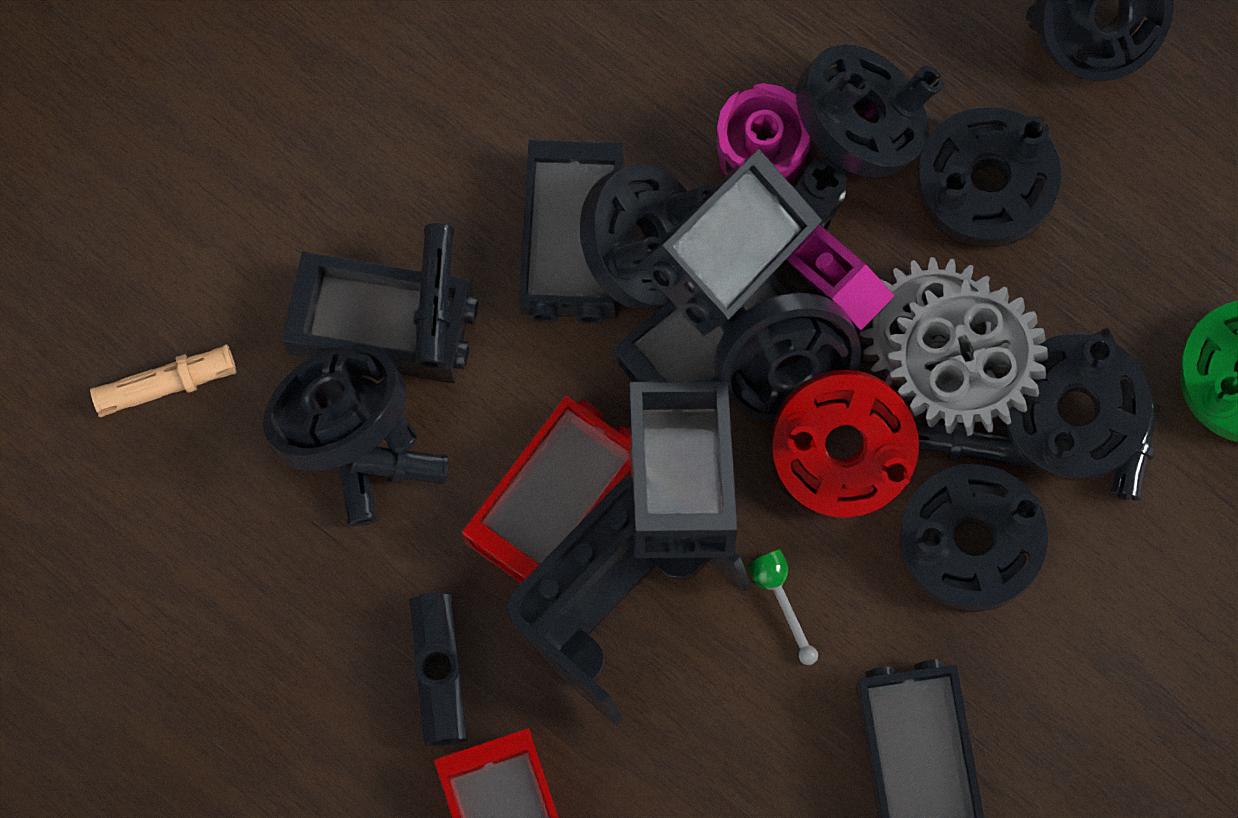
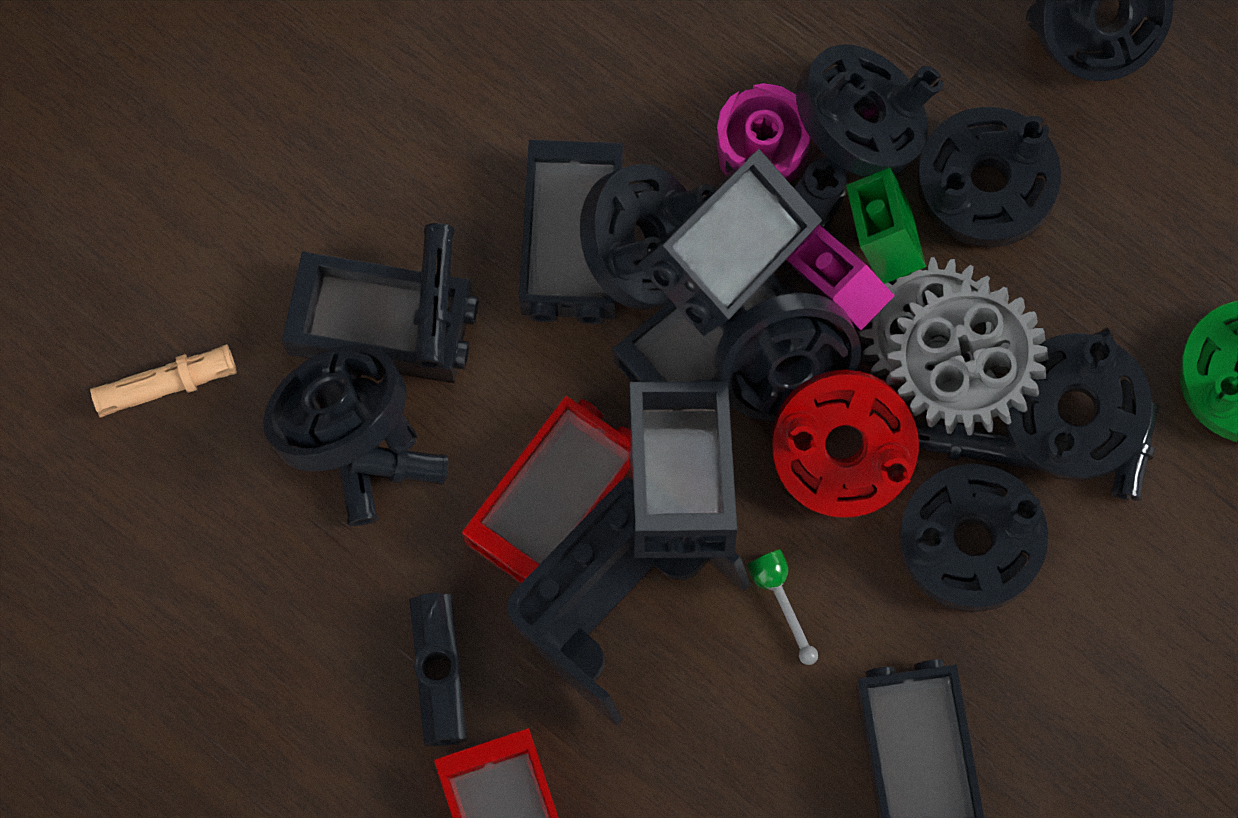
(885, 226): none -> green brick

